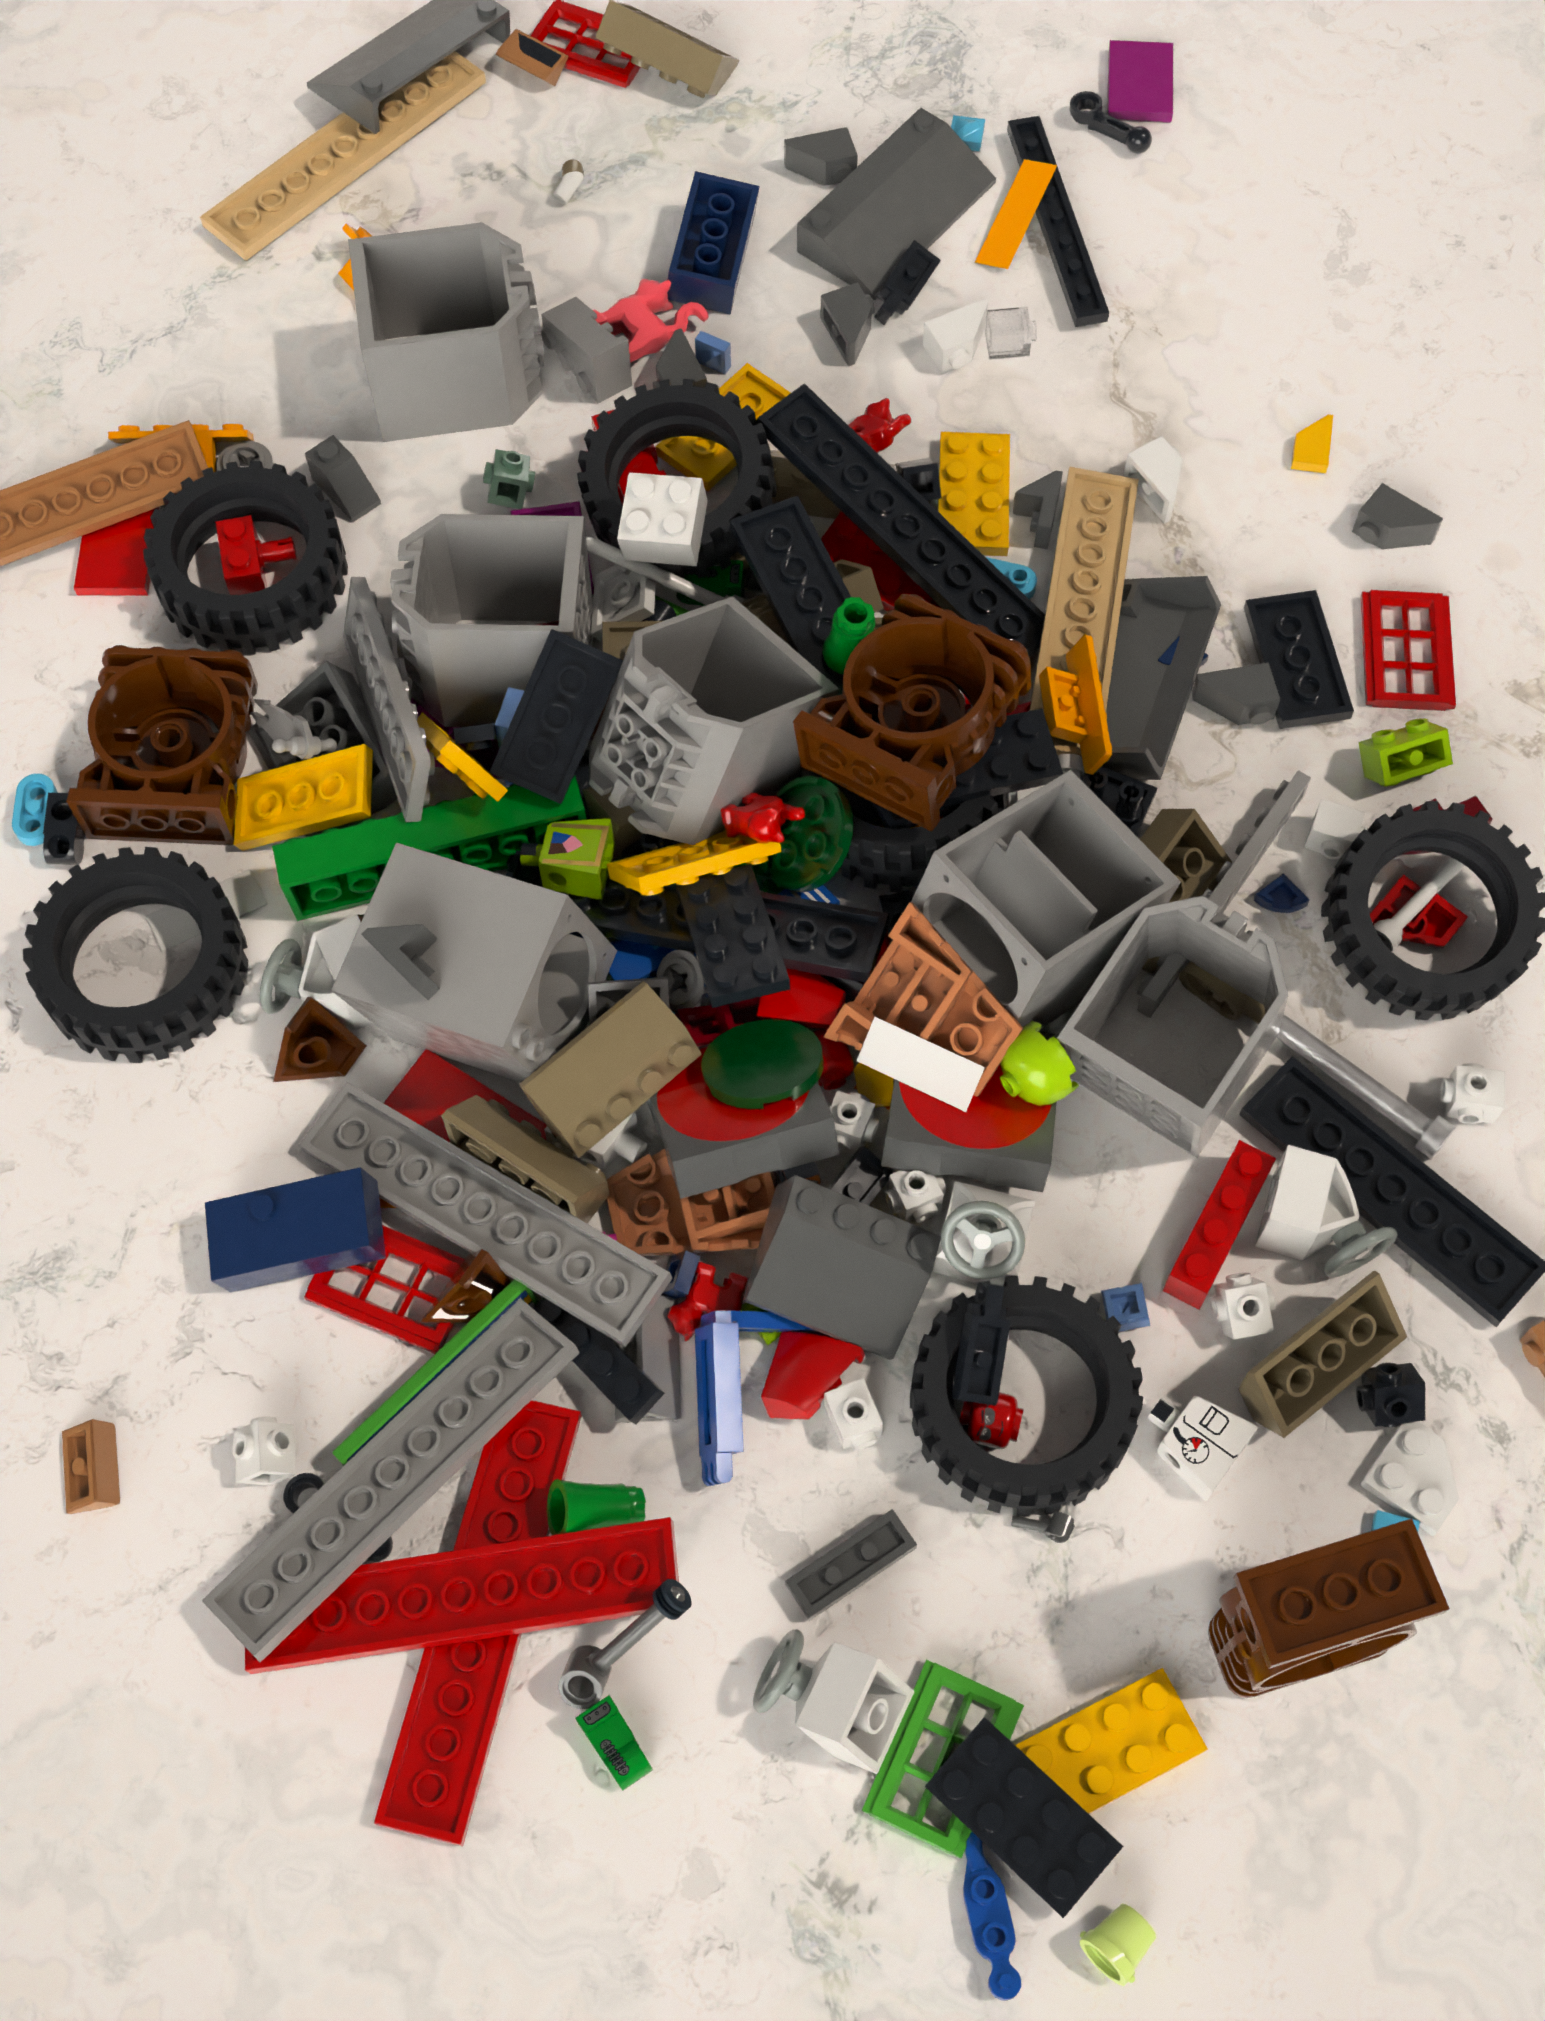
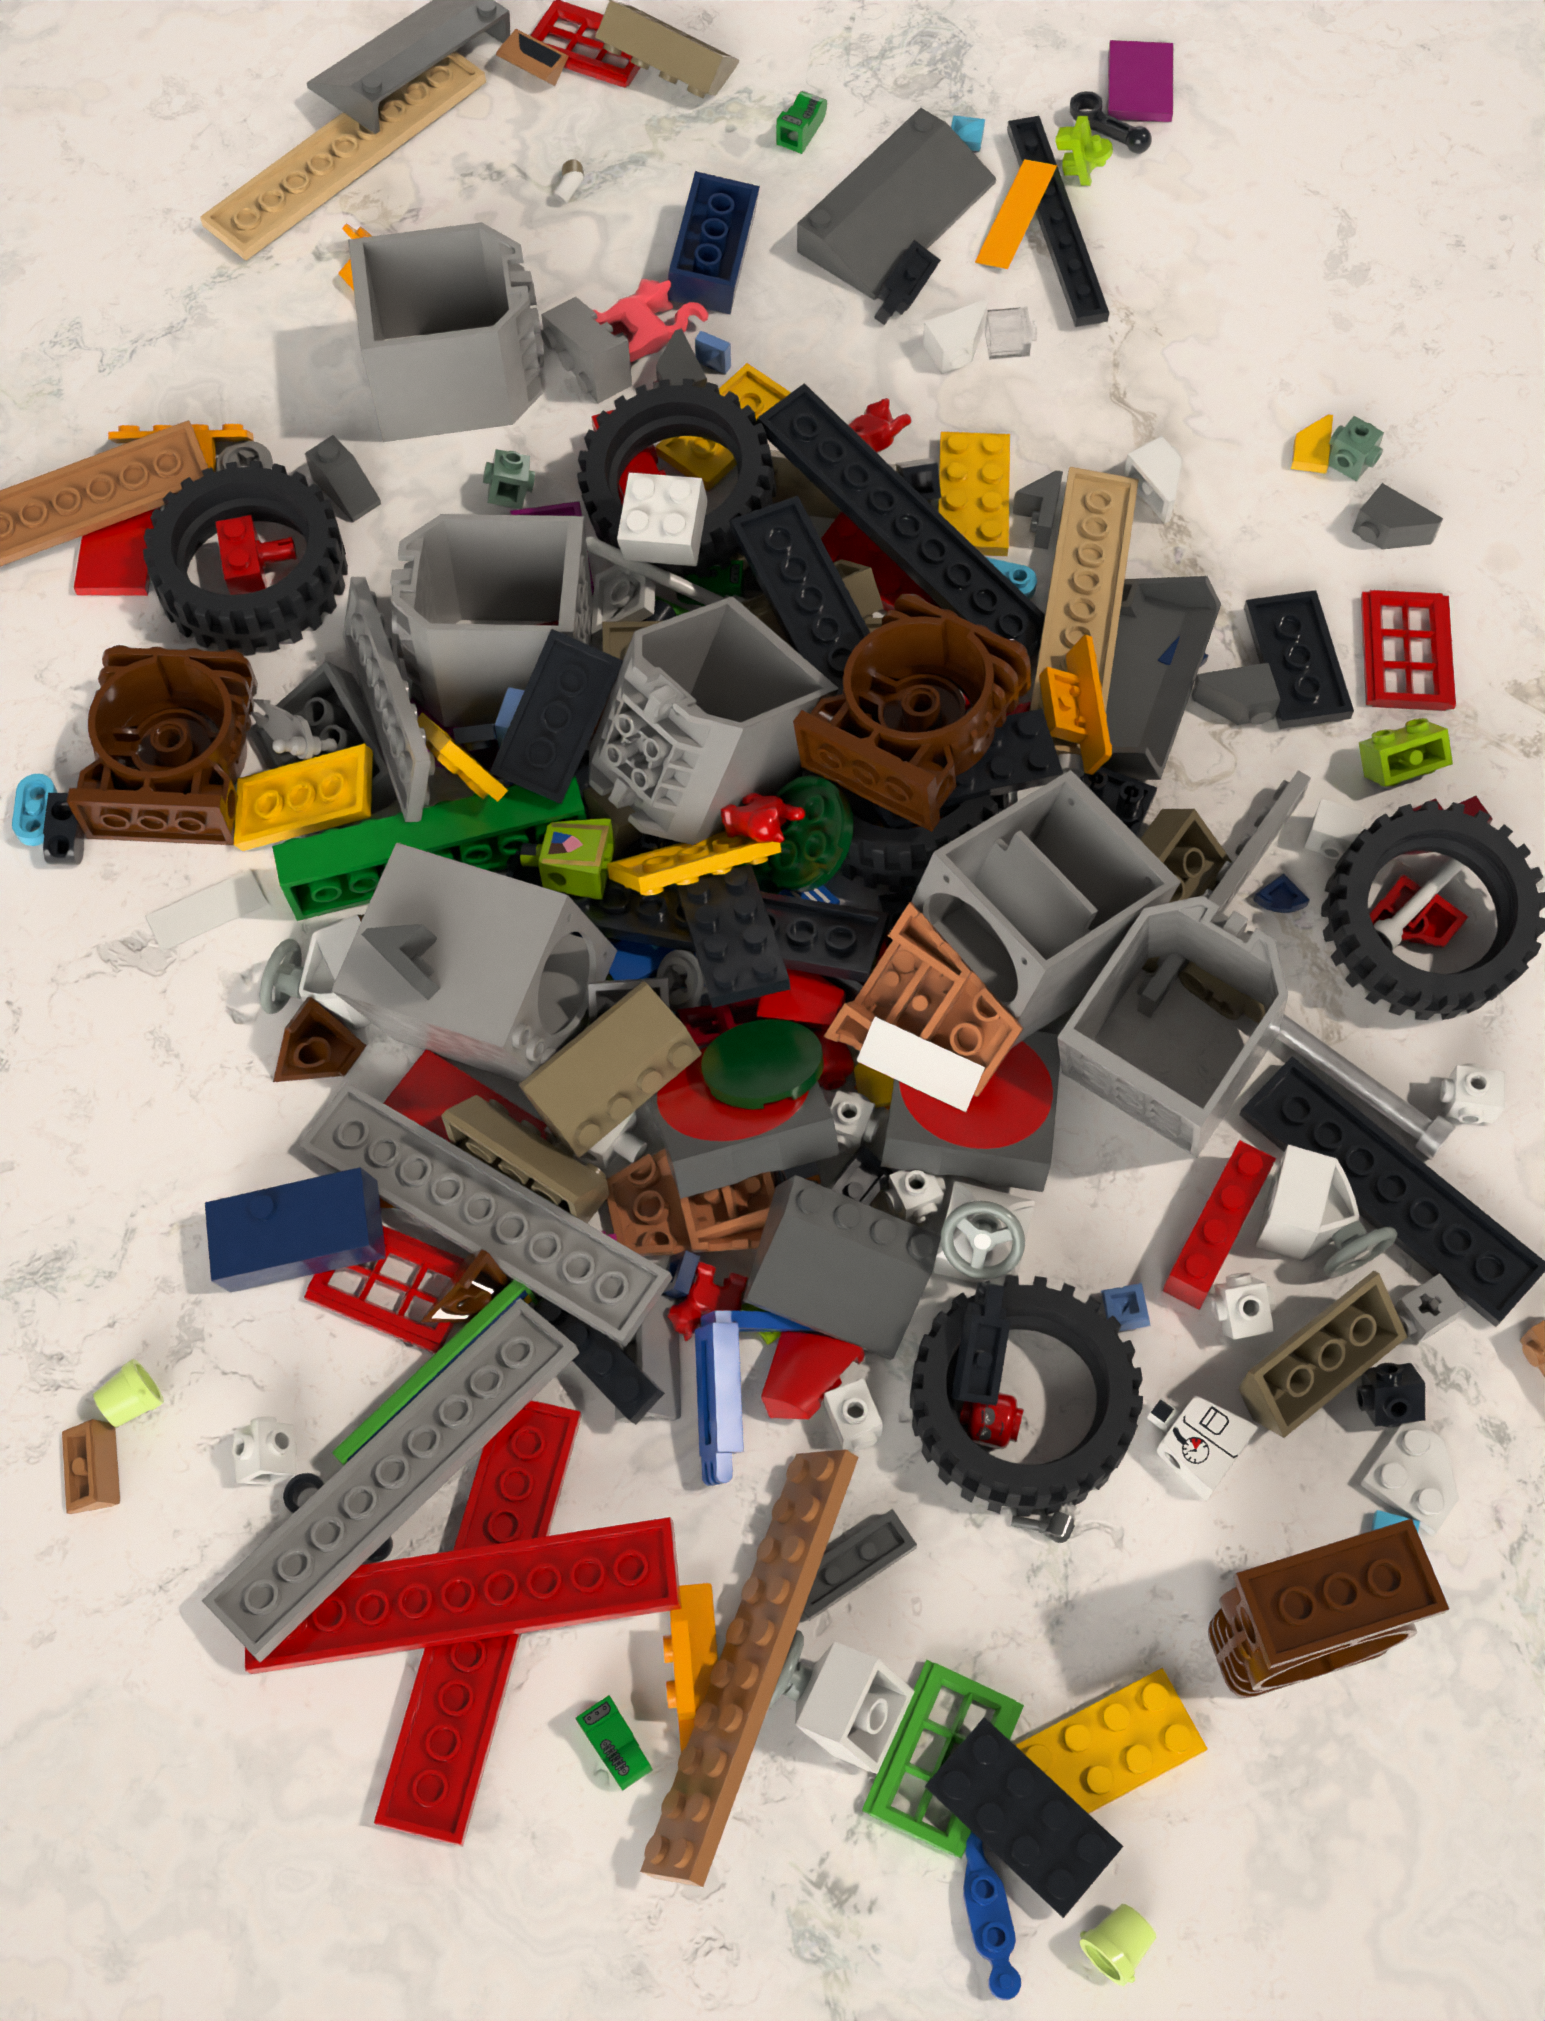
(104, 891): black tyre -> none
(128, 1394): none -> yellowish green piece
(588, 1661): dark grey piece -> none
(592, 1506): green plant -> none
(694, 1654): none -> light orange bracket
(748, 1669): none -> medium nougat plate
(802, 117): none -> green leg
(822, 156): dark grey slope -> none
(847, 319): dark grey slope -> none
(849, 626): green plant -> none
(1037, 1068): lime cylinder -> none
(1087, 150): none -> lime hips
(1355, 448): none -> sand green brick
(1436, 1297): none -> light grey brick

